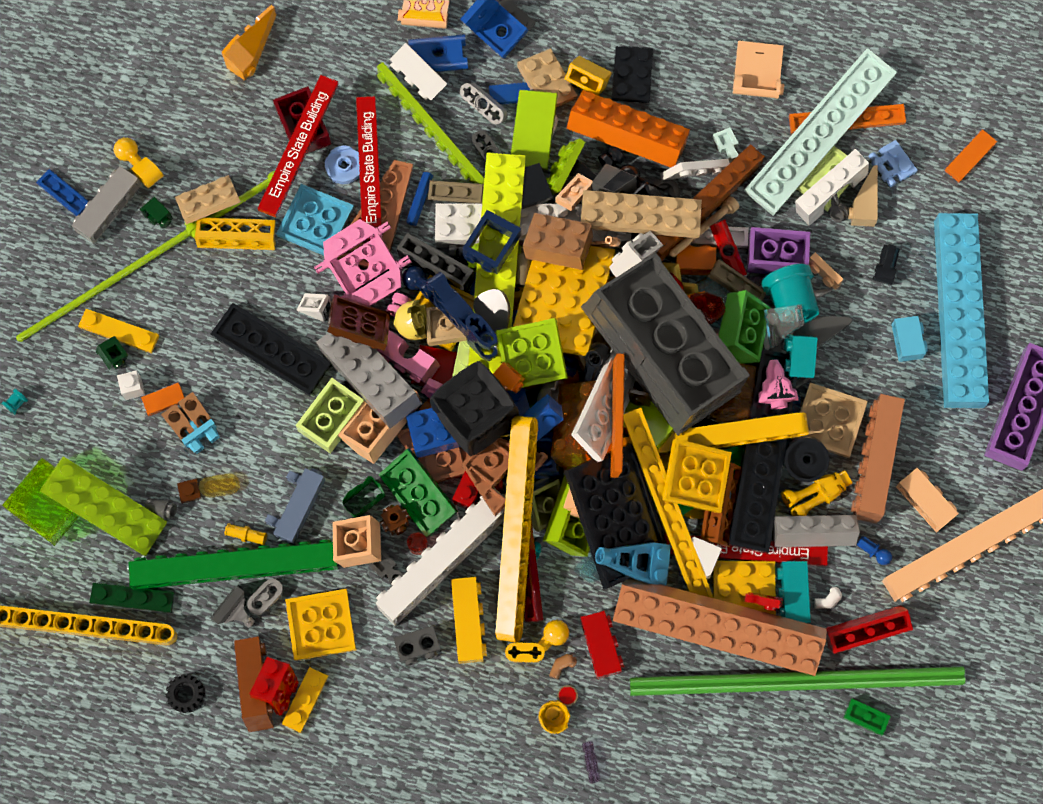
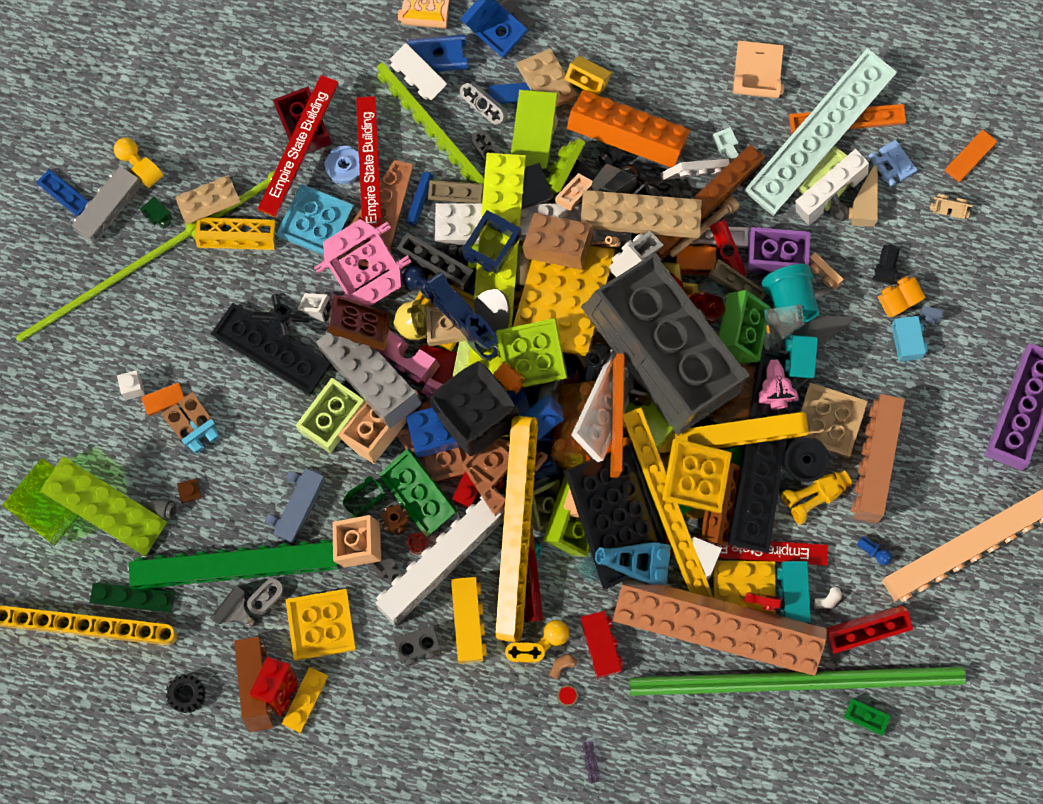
(14, 401): teal bush -> none
(109, 347): dark green brick -> none
(124, 332): yellow plate -> none
(219, 485): clear yellow tile -> none
(244, 51): light orange wedge -> none
(245, 534): yellow pin -> none
(279, 317): none -> black bar
(398, 300): bright pink wheel -> none
(550, 711): yellow hair -> none
(632, 74): black plate -> none
(815, 531): light grey brick -> none
(901, 297): none -> light orange brick
(927, 499): light nougat brick -> none
(930, 315): none -> sand blue plate
(942, 204): none -> tan hinge
(961, 311): medium azure brick -> none

